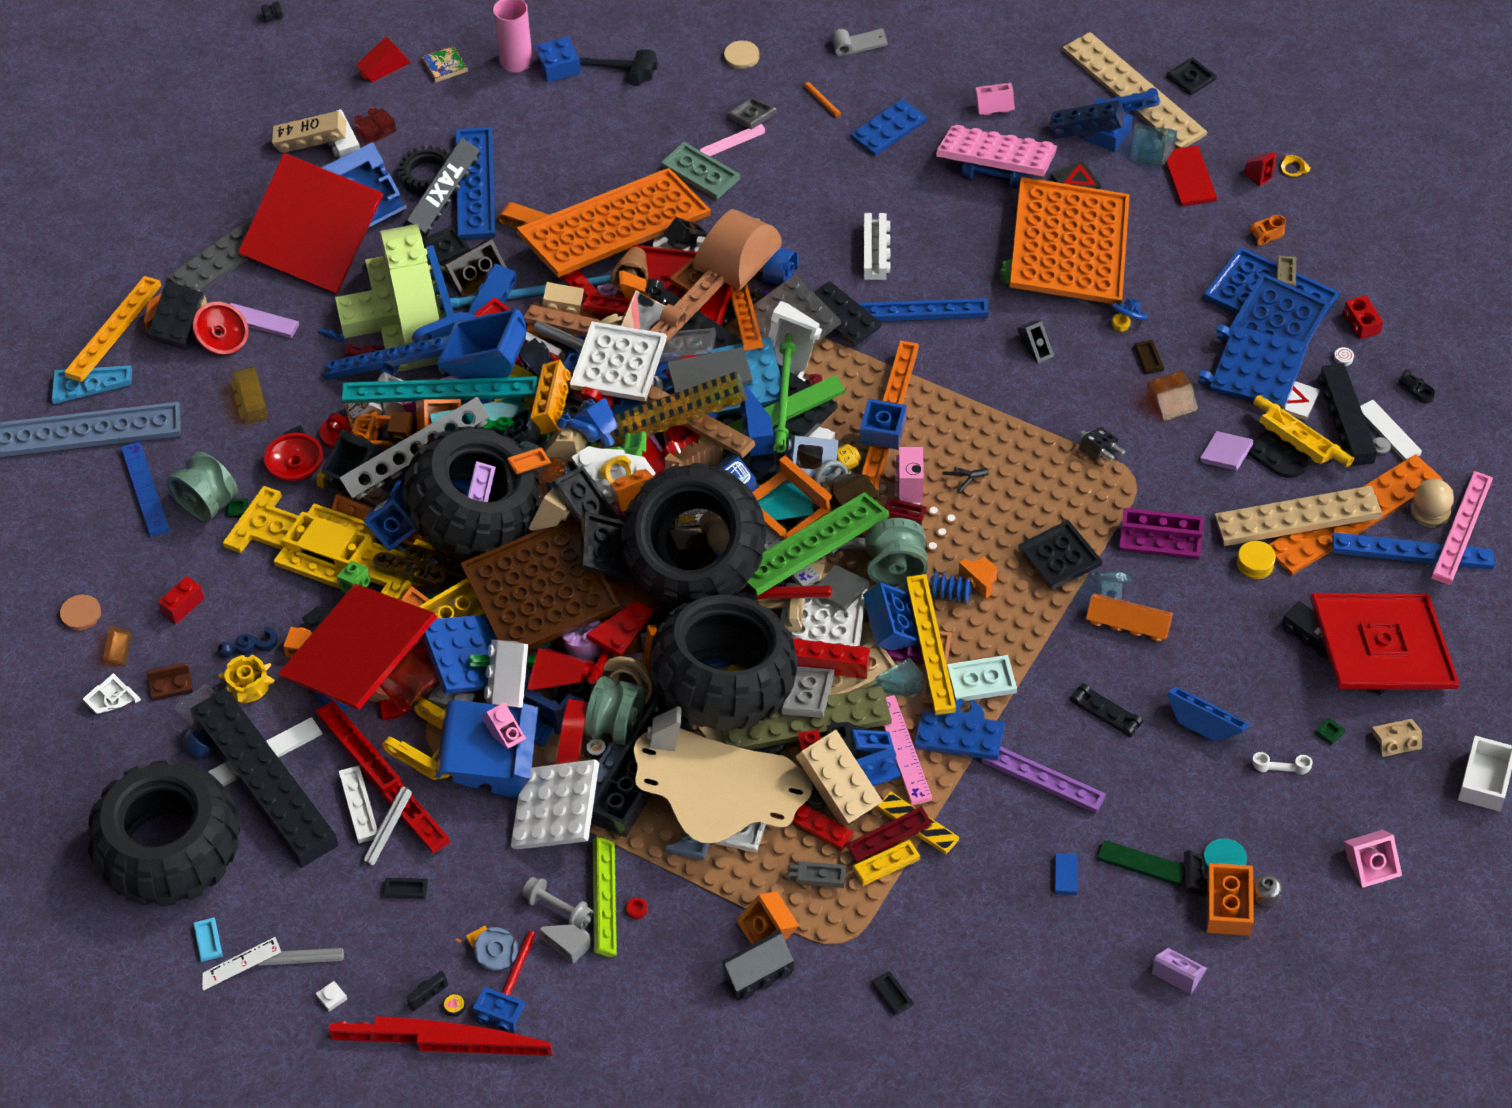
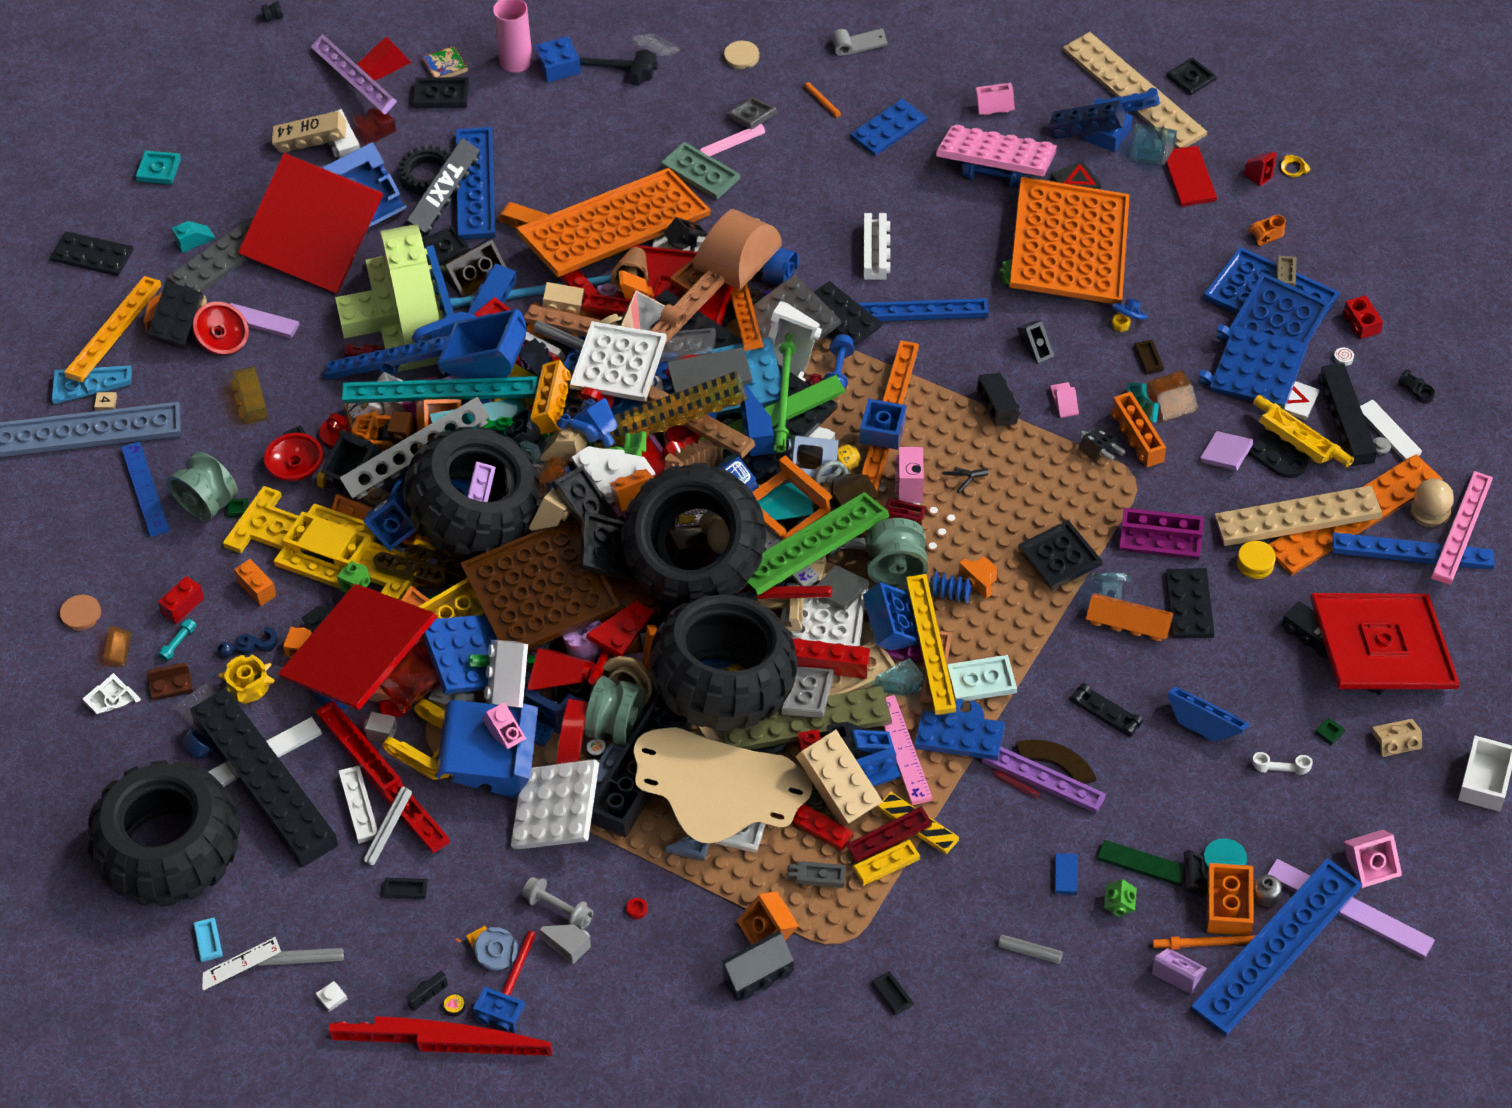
(91, 253): none -> black plate
(105, 401): none -> tan tile
(158, 167): none -> teal plate
(166, 652): none -> teal bar
(191, 235): none -> teal slope
(255, 582): none -> orange brick
(331, 333): blue hand -> none
(353, 74): none -> lavender plate
(380, 726): none -> light grey brick
(441, 92): none -> black plate
(528, 461): orange tile -> none
(604, 897): lime tile -> none
(622, 460): yellow piece -> none
(655, 289): black connector -> none
(656, 44): none -> clear tile
(665, 730): light grey slope -> none
(842, 347): none -> blue piece
(998, 399): none -> black brick
(1019, 782): none -> red piece
(1030, 949): none -> light grey axle
(1058, 754): none -> dark brown tile
(1065, 399): none -> bright pink slope
(1120, 898): none -> bright green brick
(1138, 429): none -> orange brick
(1149, 407): none -> teal tile
(1177, 942): none -> orange bar
(1190, 603): none -> black plate
(1276, 947): none -> blue plate
(1362, 914): none -> lavender tile

